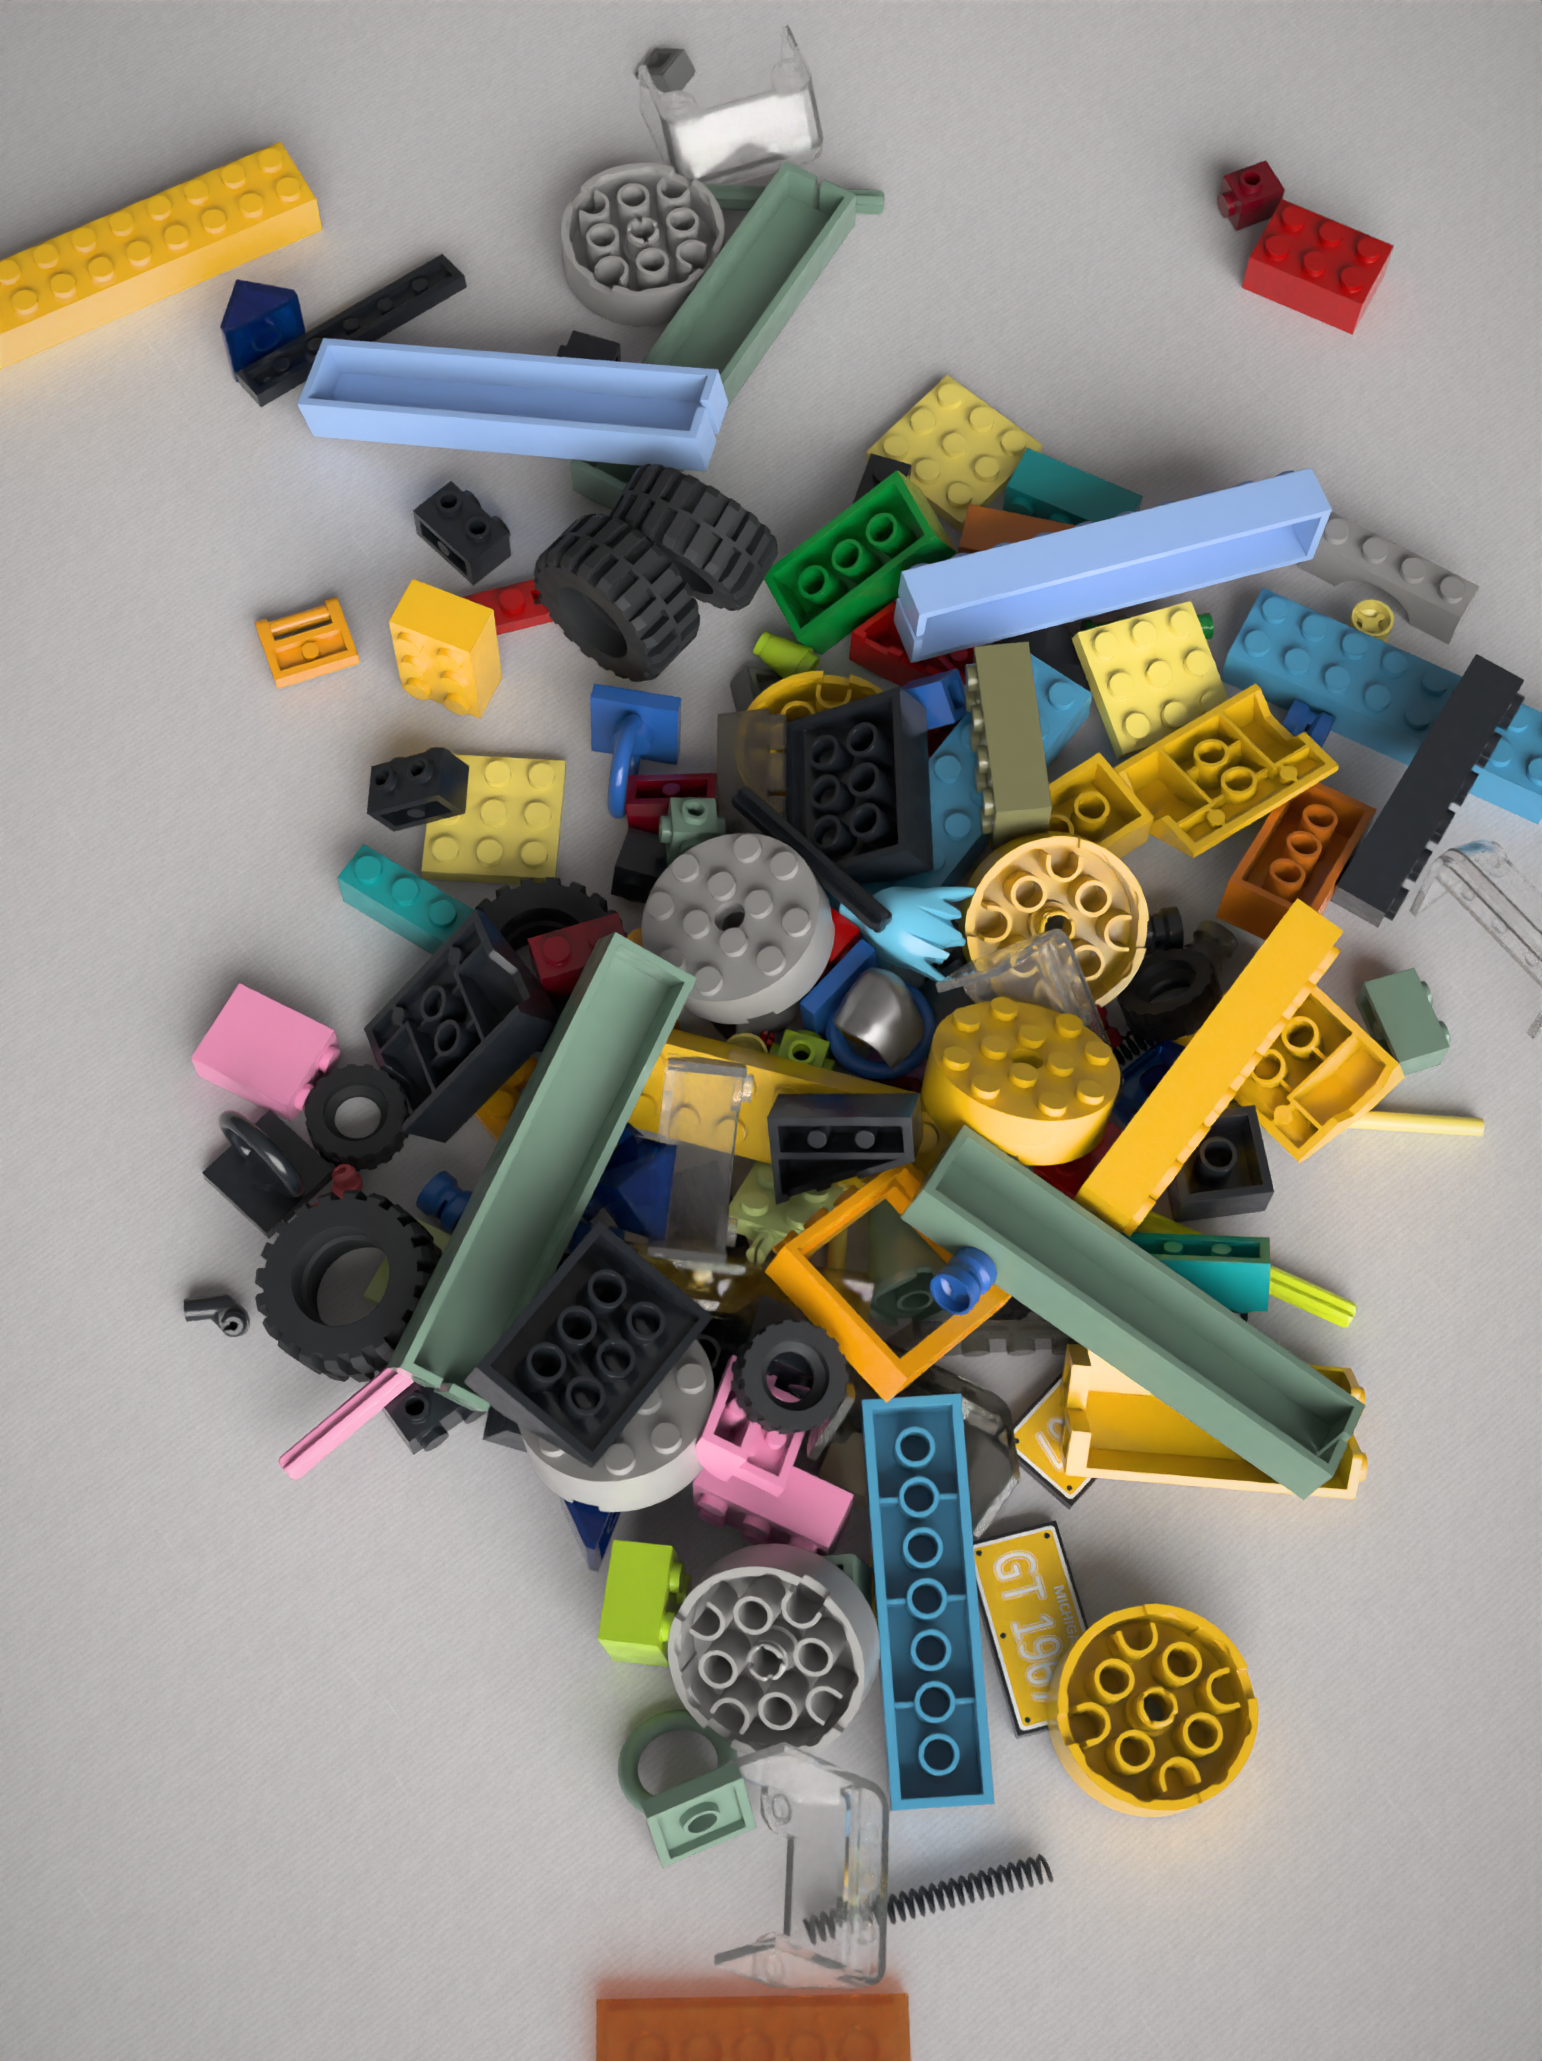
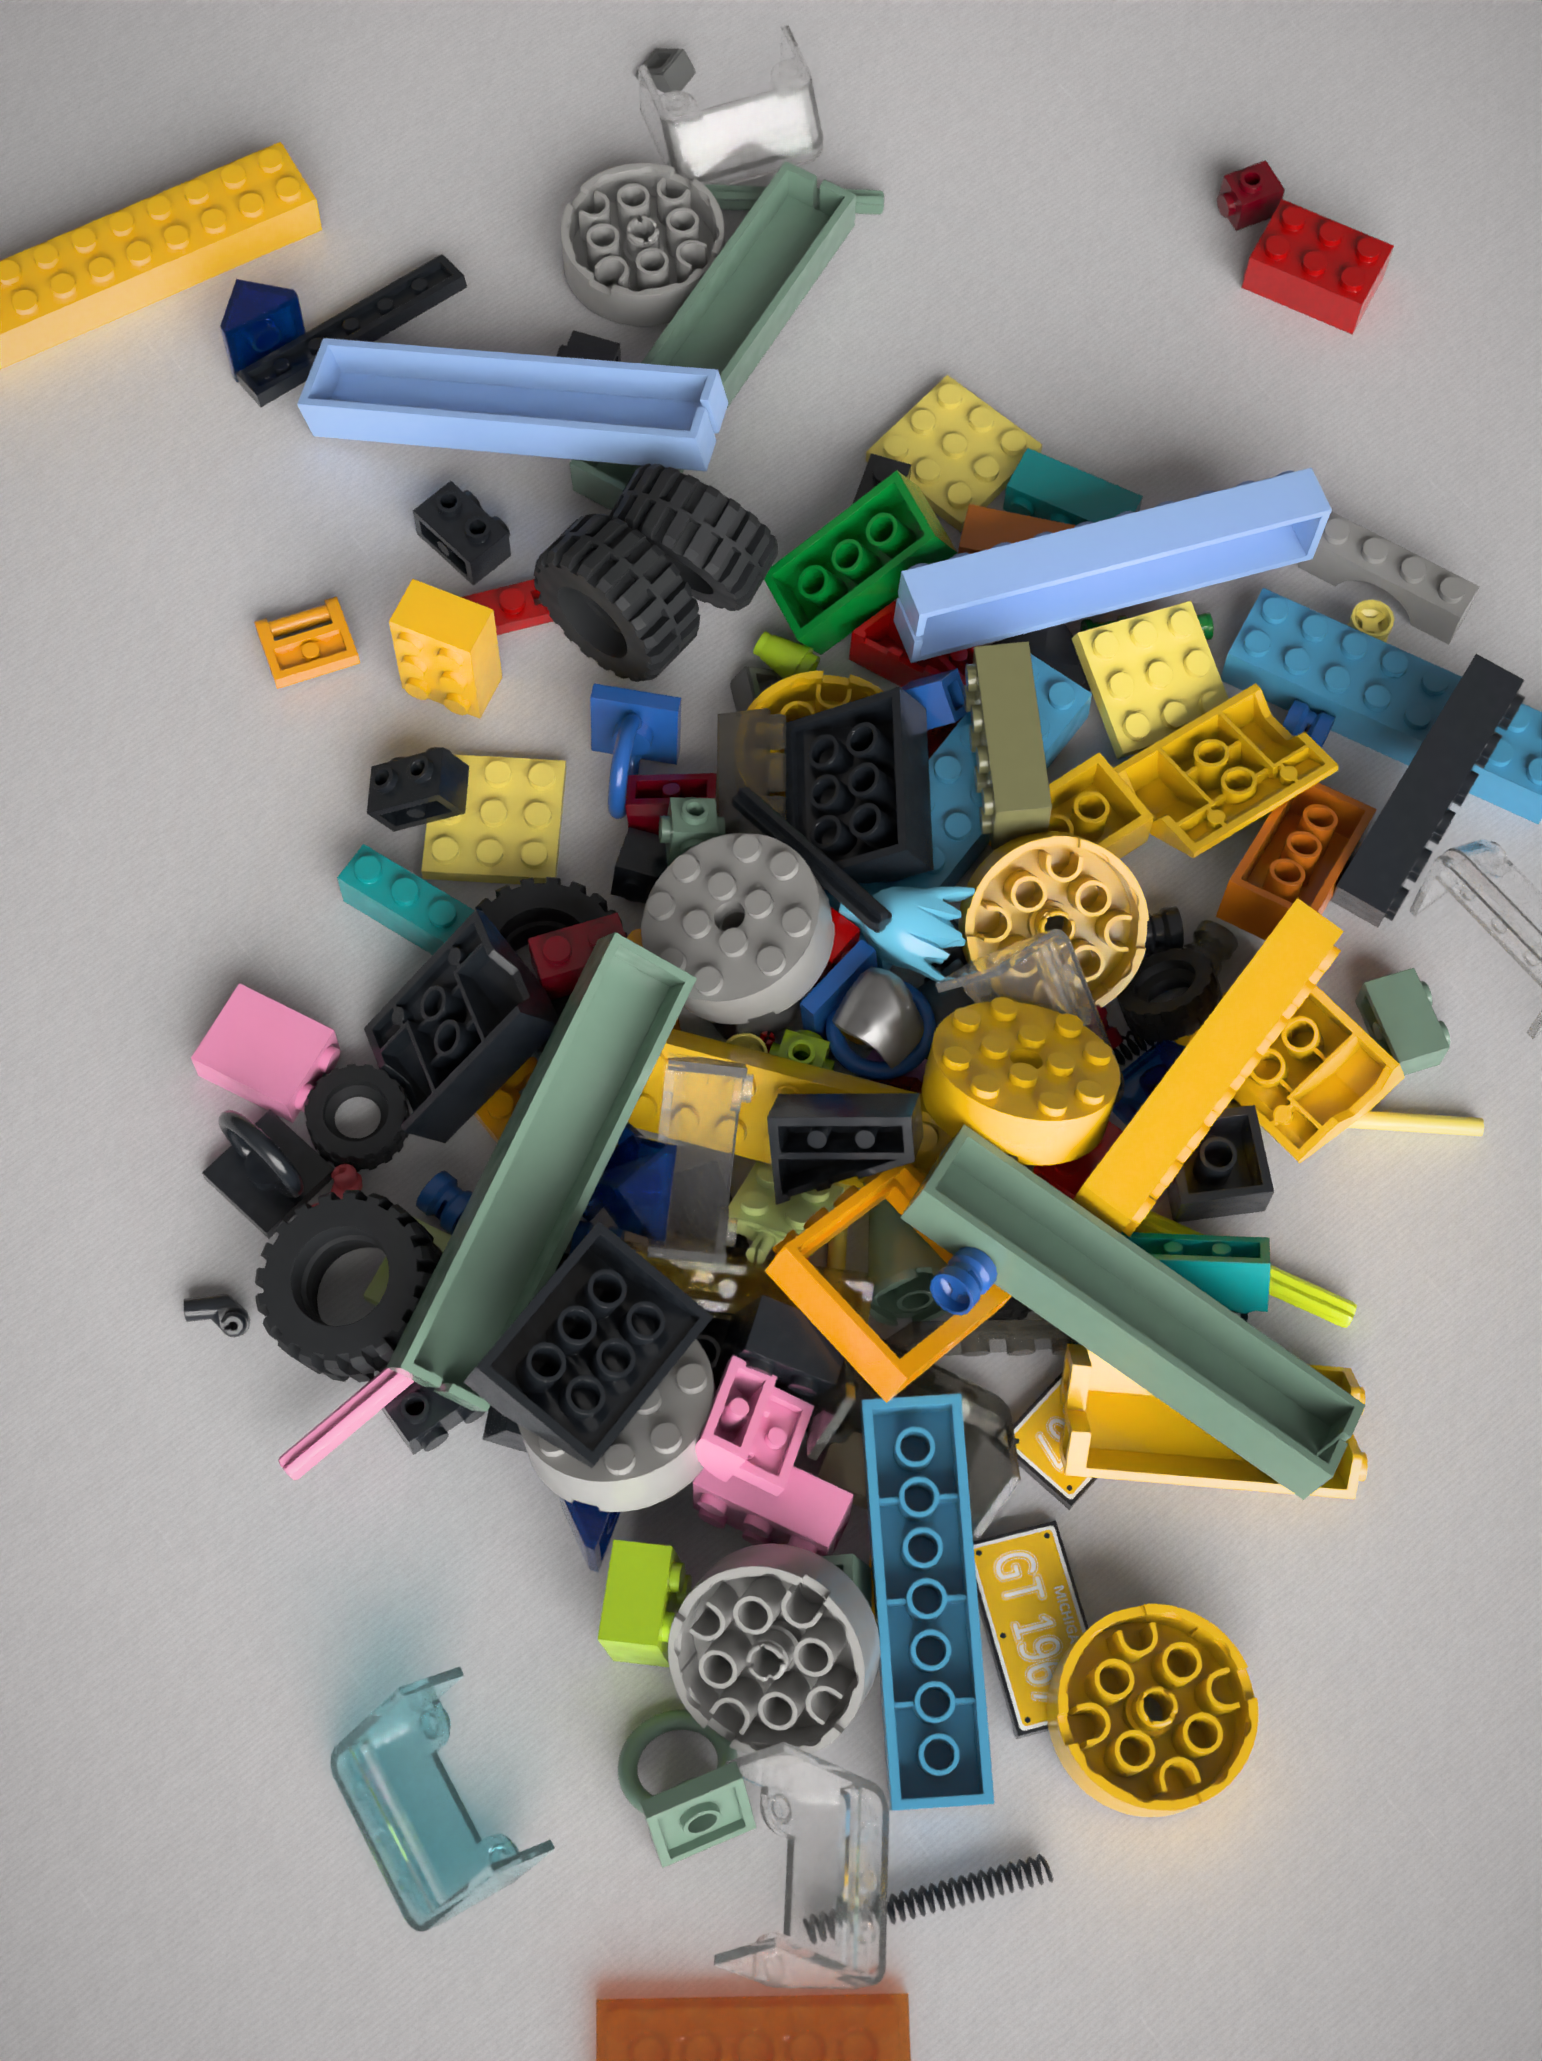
(414, 1813): none -> clear light blue windscreen
(827, 1369): black tyre -> none

